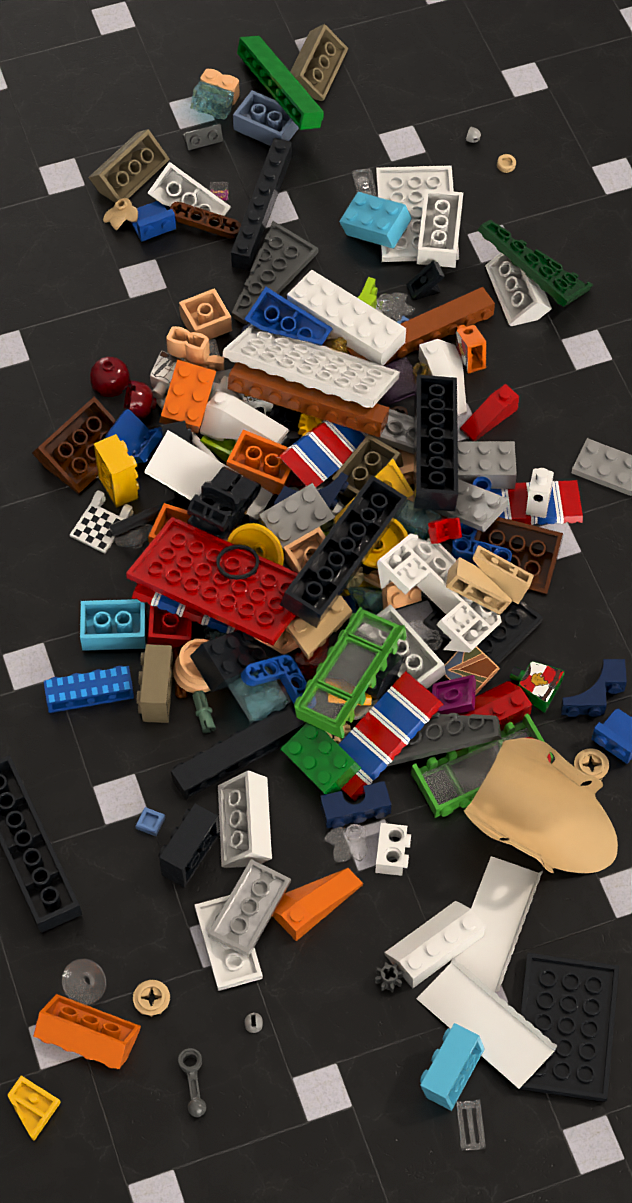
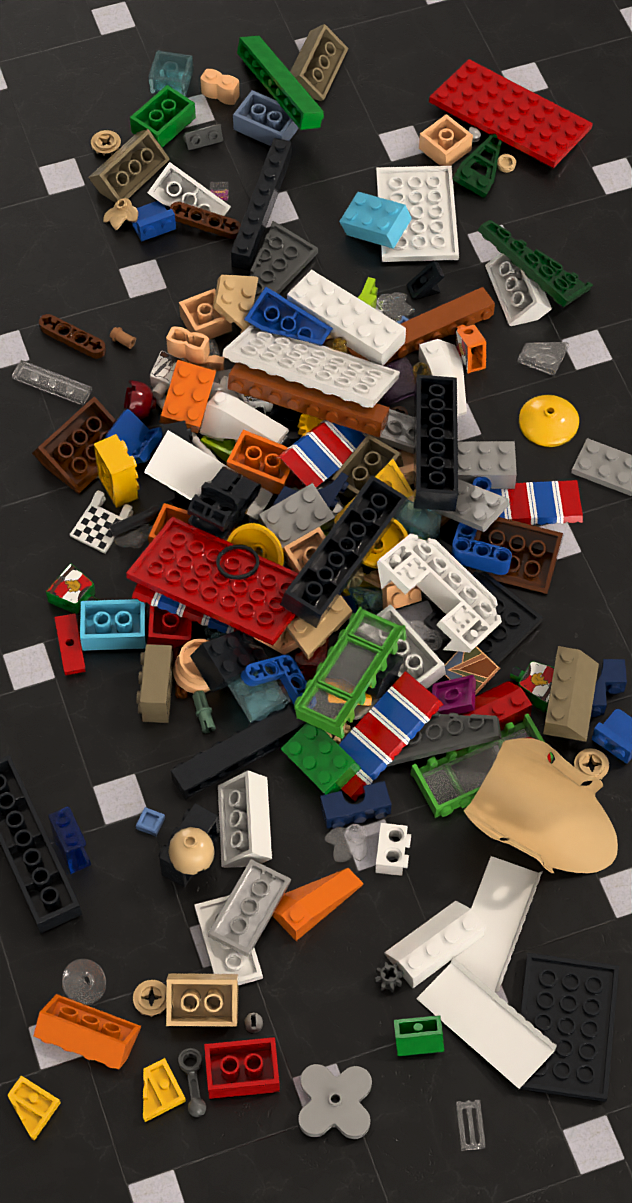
(52, 382): none -> clear tile
(69, 635): none -> red tile
(69, 839): none -> clear blue panel
(71, 589): none -> torso
(73, 334): none -> reddish brown beam
(88, 689): blue brick -> none
(105, 137): none -> tan gear
(109, 376): dark red cylinder -> none
(122, 337): none -> medium nougat pin
(160, 1090): none -> yellow wing
(164, 115): none -> green brick
(171, 70): none -> clear light blue brick
(191, 850): none -> tan cylinder
(202, 1000): none -> tan brick
(213, 96): clear light blue brick -> none
(235, 298): none -> tan wing
(242, 1068): none -> red brick
(322, 1113): none -> light grey plant
(364, 181): clear plate -> none
(419, 1035): none -> green brick
(440, 228): white brick -> none
(444, 529): red bracket -> none
(445, 141): none -> light nougat brick
(452, 1066): medium azure brick -> none
(474, 180): none -> dark green plate
(476, 585): tan slope -> none
(491, 413): red slope -> none
(505, 575): tan slope -> none
(511, 113): none -> red plate
(540, 484): white torso -> none
(544, 356): none -> clear wing
(547, 428): none -> yellow dish
(571, 695): none -> dark tan slope

